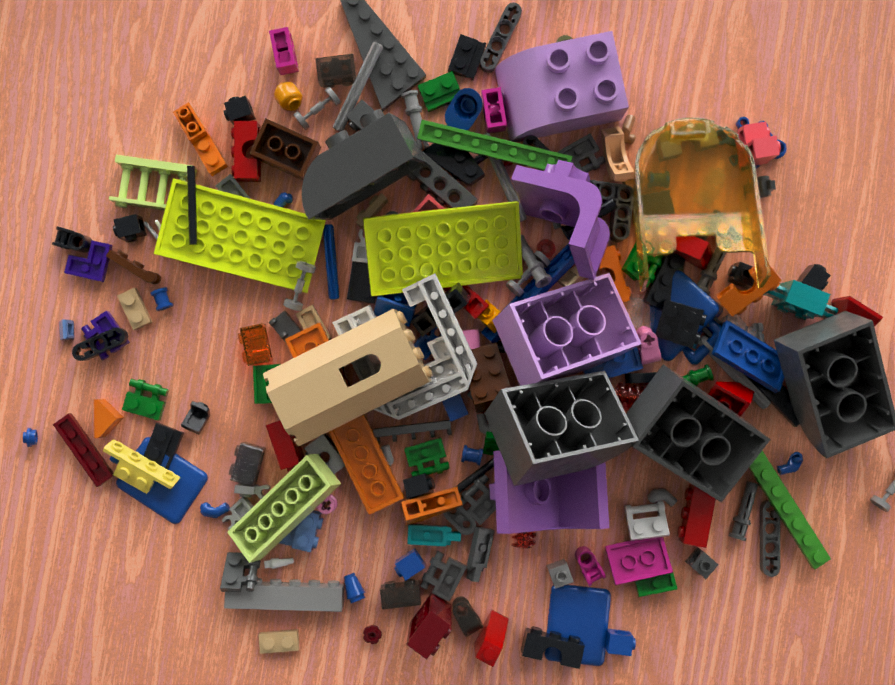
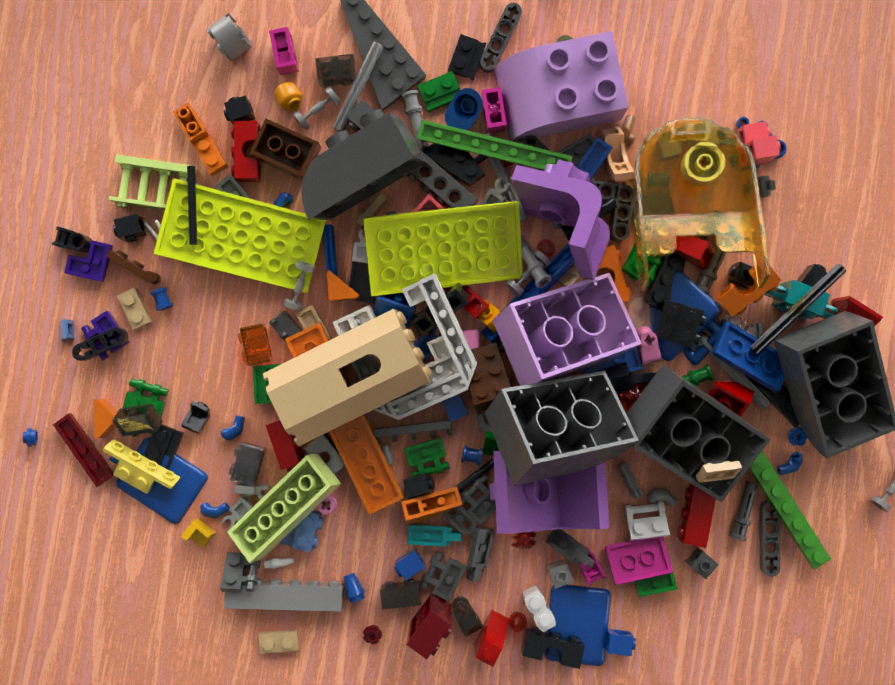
(137, 420): none -> clear smoke brick
(198, 532): none -> yellow panel
(230, 37): none -> light grey brick
(235, 430): none -> blue arm
(338, 289): none -> orange slope
(496, 195): none -> light grey plate
(521, 624): none -> clear red plate
(537, 606): none -> white brick
(569, 548): none -> dark grey hinge
(594, 157): none -> blue plate
(620, 377): none -> black brick
(630, 480): none -> light grey axle
(711, 157): none -> light yellow brick
(718, 471): none -> tan plate
(792, 436): none -> blue plate
(798, 308): none -> black axle

